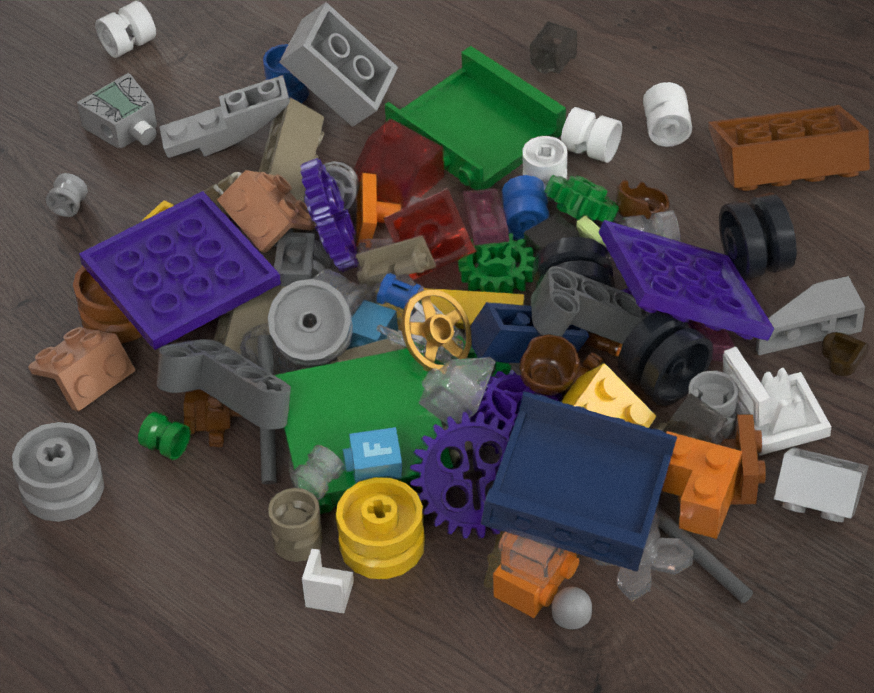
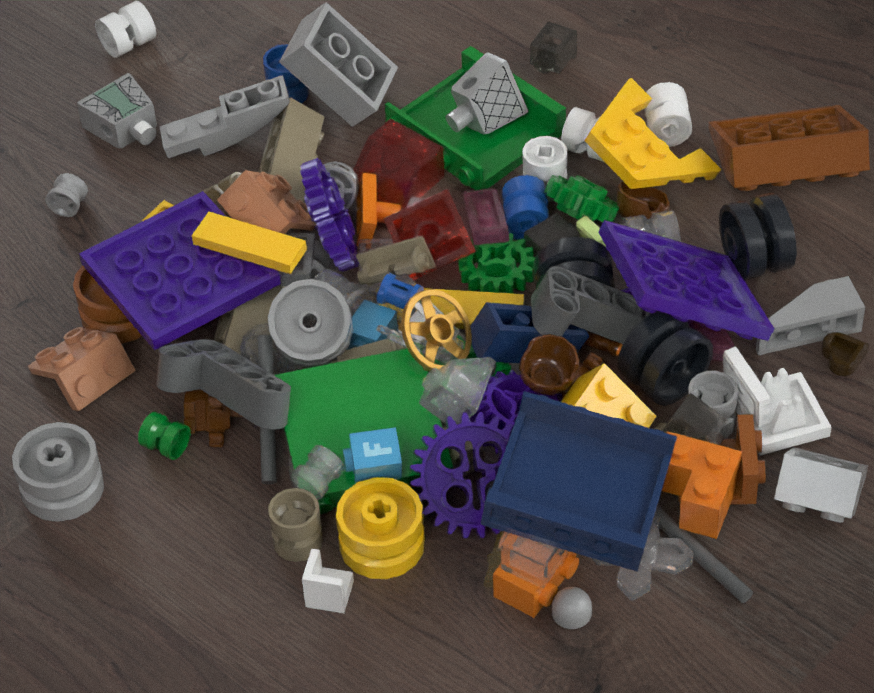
(249, 242): none -> yellow tile
(486, 97): none -> light grey torso
(636, 151): none -> yellow wing

